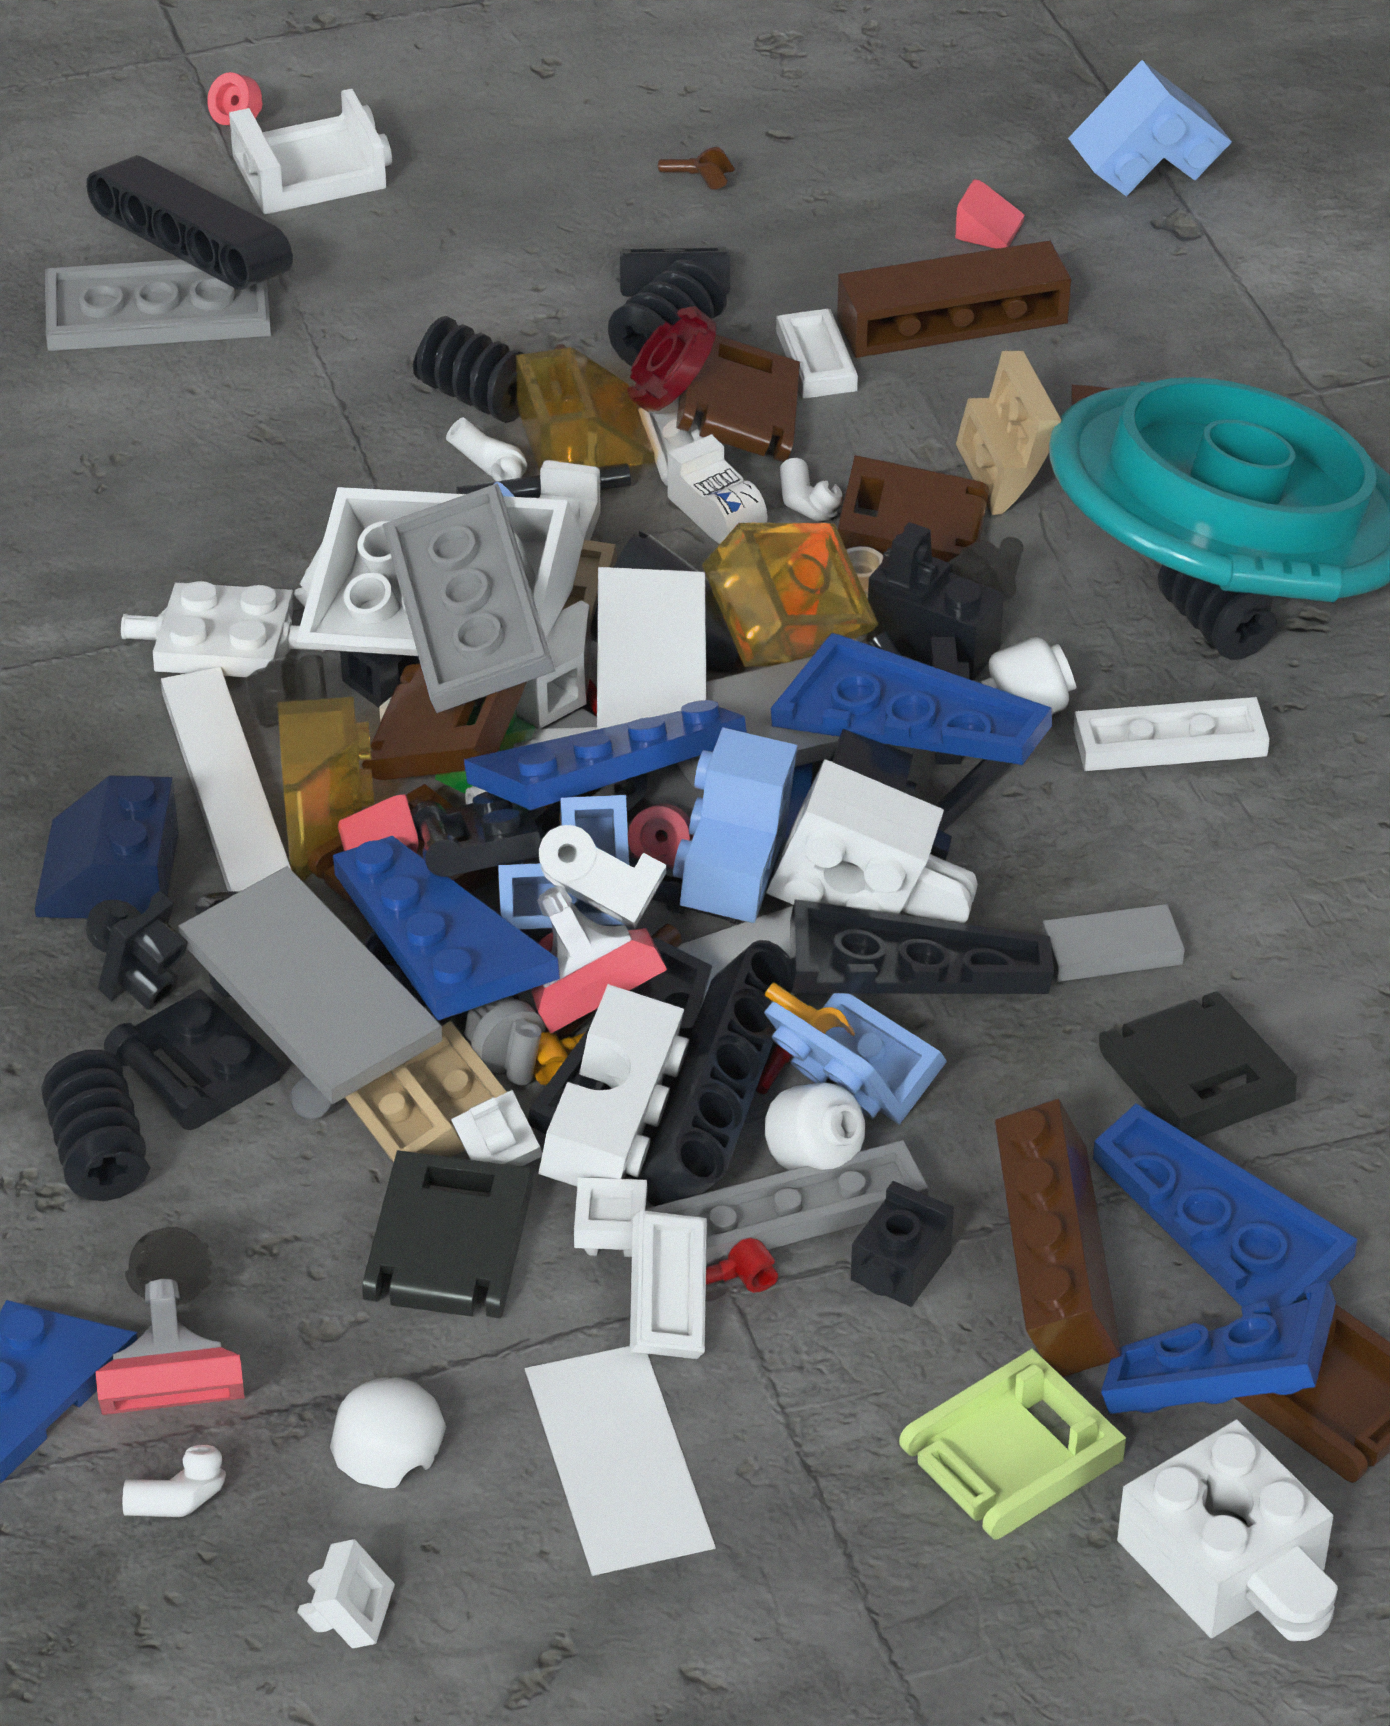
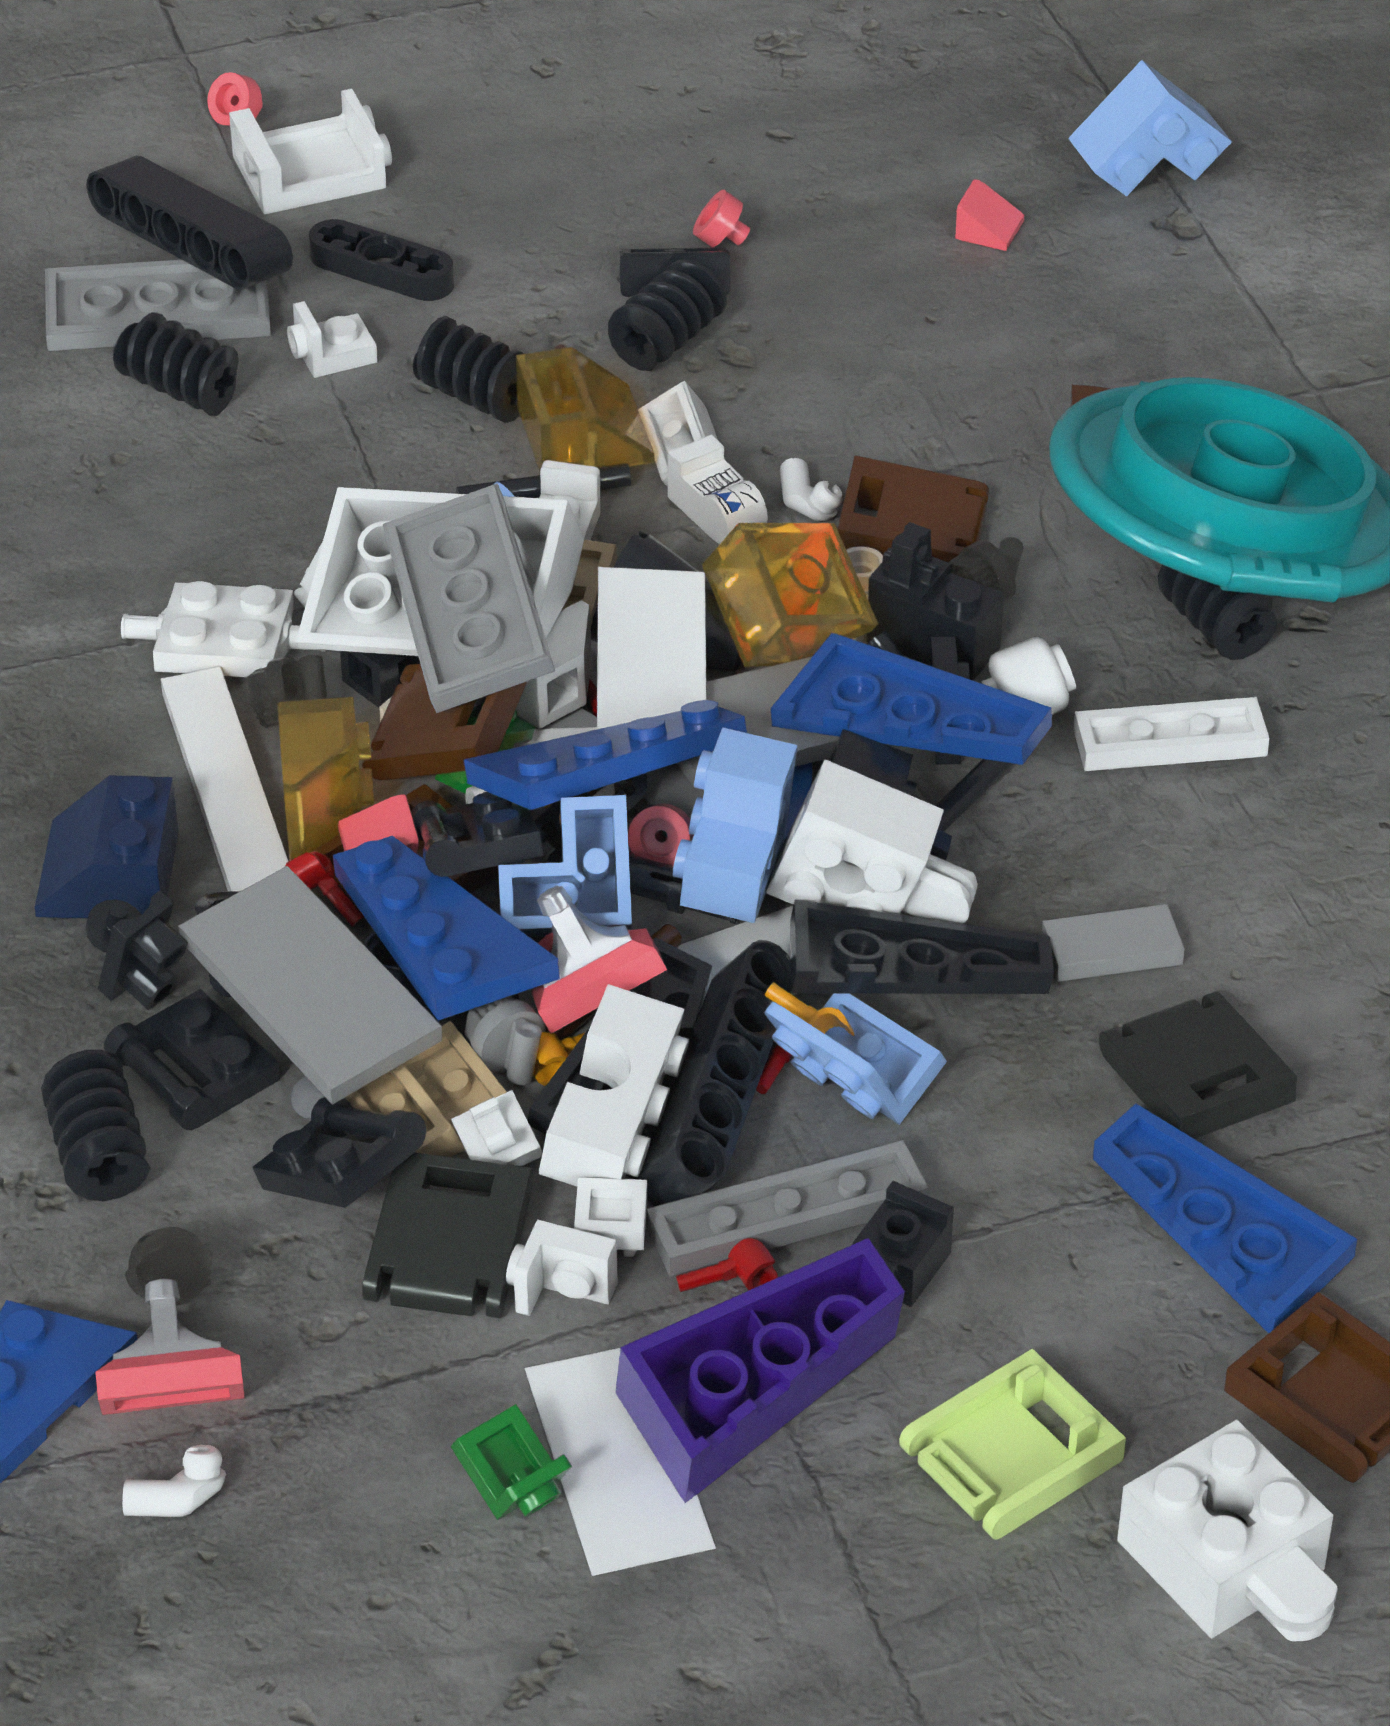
(178, 362): none -> black piece
(317, 870): none -> red hand
(331, 344): none -> white bracket
(334, 1169): none -> black plate
(348, 1595): white tile -> none
(386, 1431): white hair -> none
(413, 271): none -> black beam
(491, 455): white arm -> none
(510, 1464): none -> green bracket
(562, 1261): none -> white bracket
(596, 877): white leg -> none
(668, 1284): white tile -> none
(671, 359): dark red tile -> none
(710, 164): reddish brown hand -> none
(721, 220): none -> coral tile
(744, 398): reddish brown container -> none
(754, 1362): none -> dark purple wedge
(814, 1126): white head -> none
(822, 354): white tile -> none
(953, 298): reddish brown brick -> none
(1009, 432): tan slope -> none
(1057, 1239): reddish brown brick -> none
(1249, 1357): blue wing -> none

